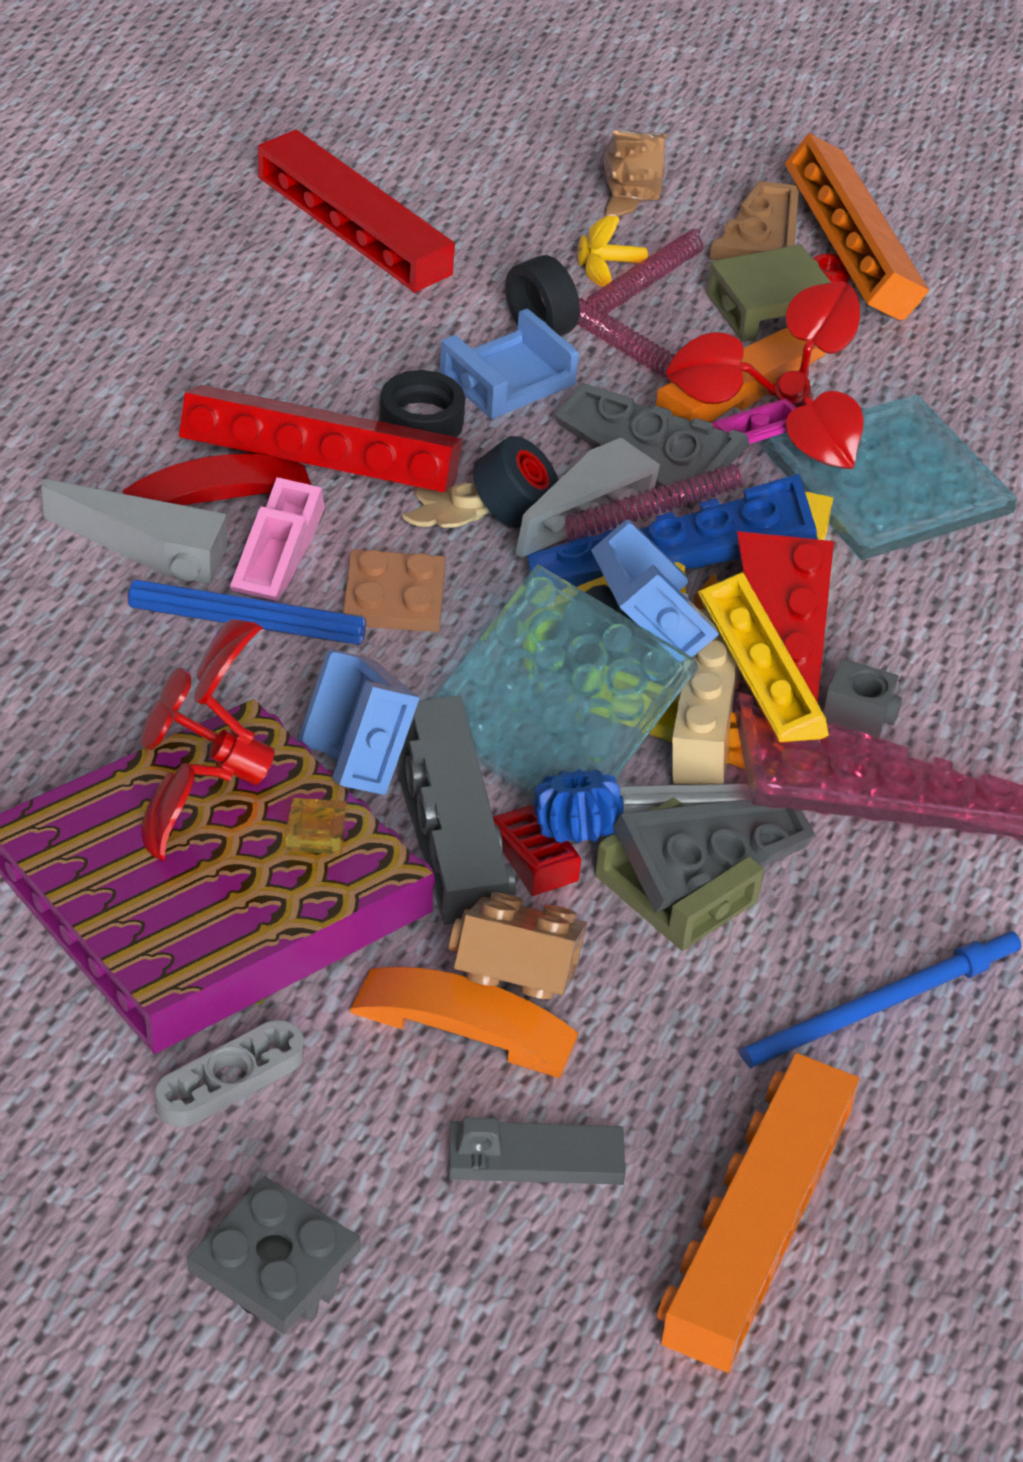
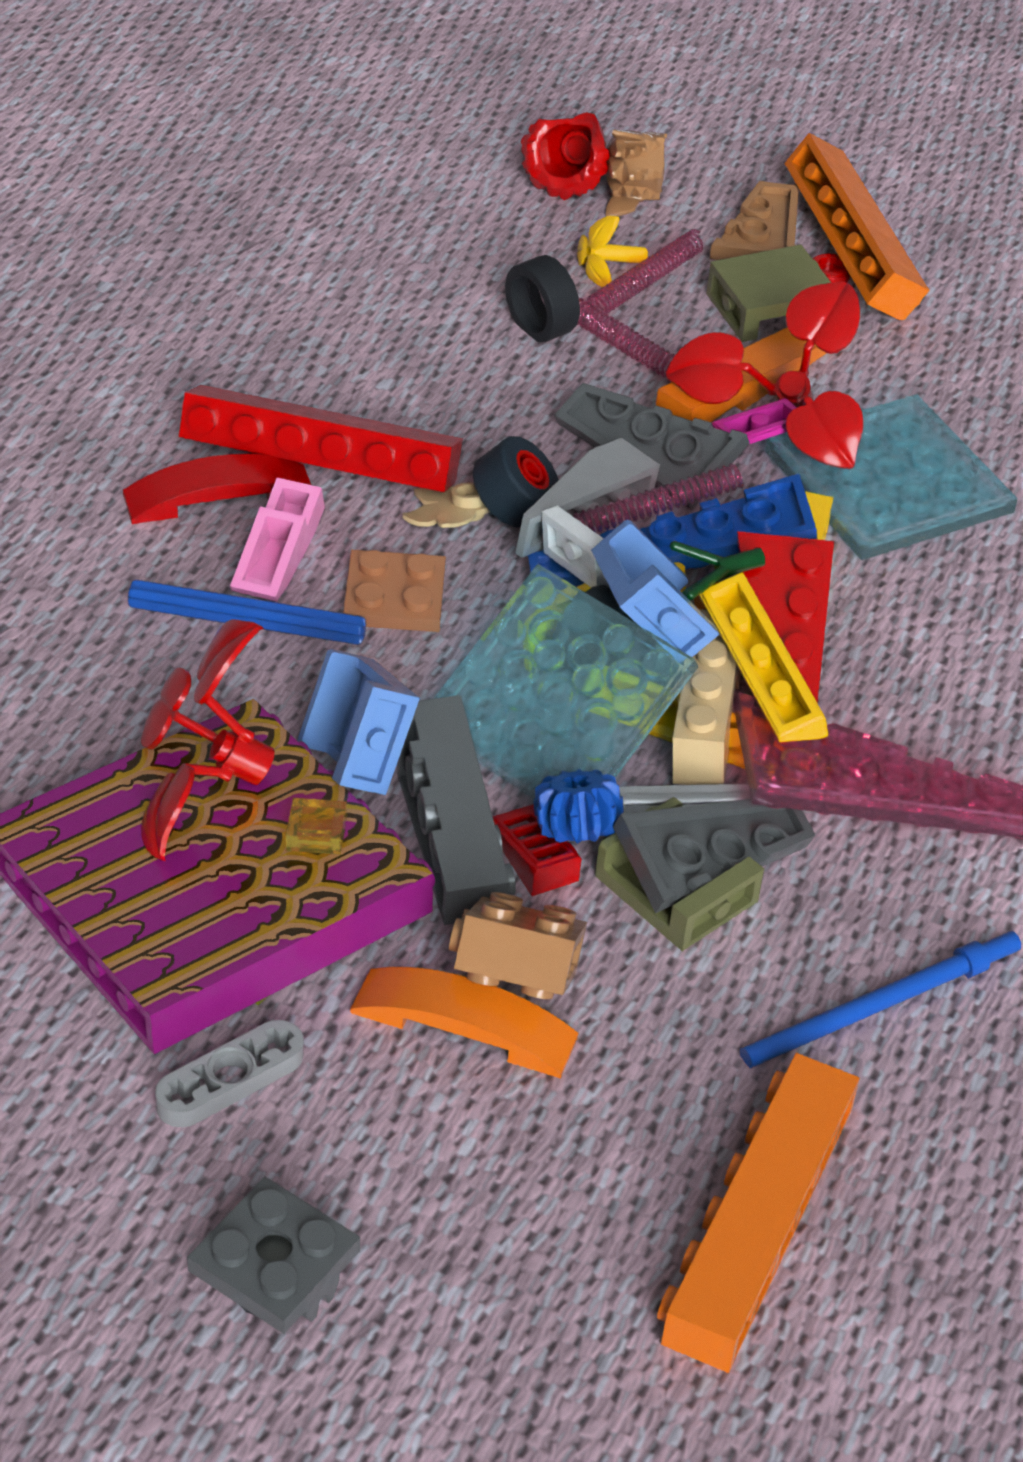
(152, 532): light grey slope -> none
(356, 210): red brick -> none
(427, 388): black tyre -> none
(511, 368): medium blue panel -> none
(536, 1152): dark grey hinge -> none
(565, 155): none -> red hair
(570, 545): none -> white plate
(723, 566): none -> dark green plant
(862, 698): dark grey brick -> none

